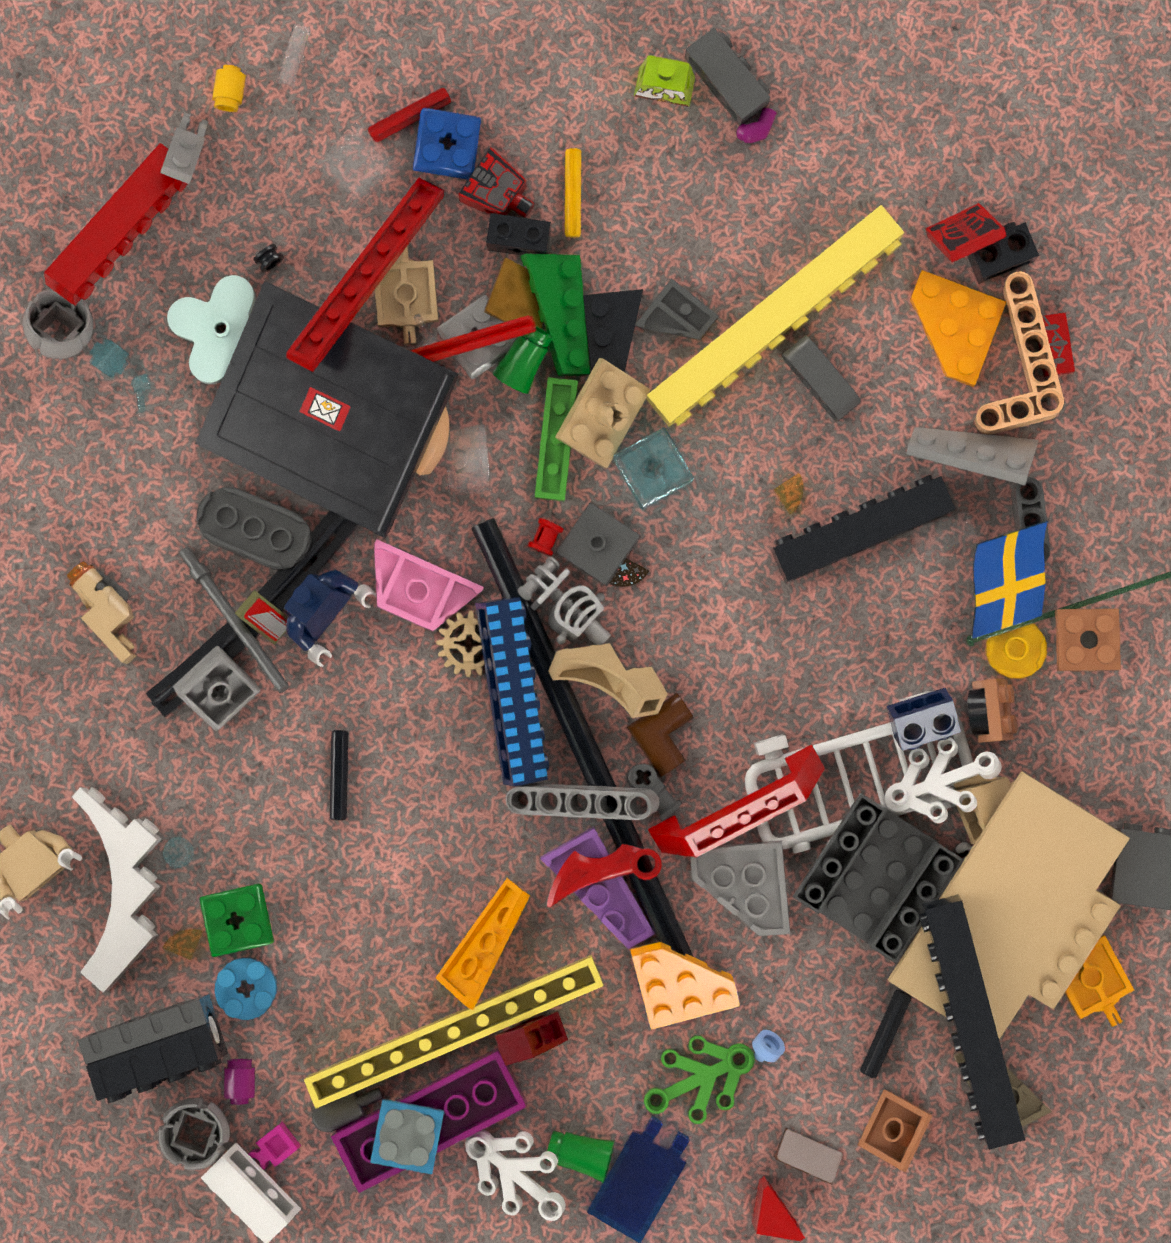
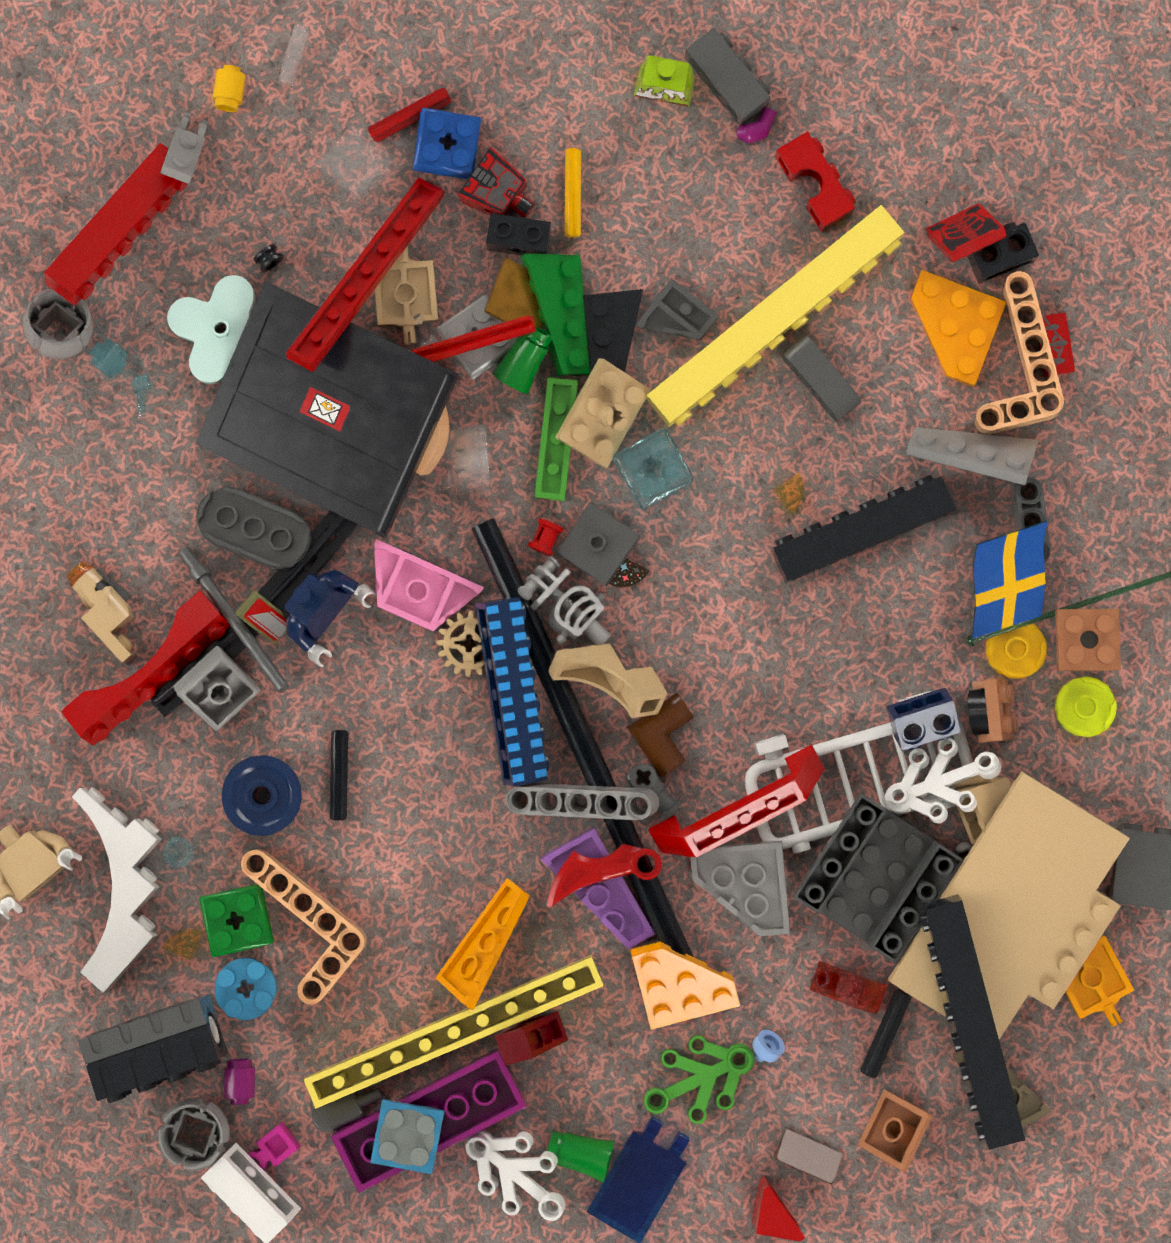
(193, 630): none -> red arch
(240, 795): none -> dark blue gear
(312, 918): none -> light nougat beam
(805, 158): none -> red arch
(848, 987): none -> clear red slope
(1075, 708): none -> neon yellow tile

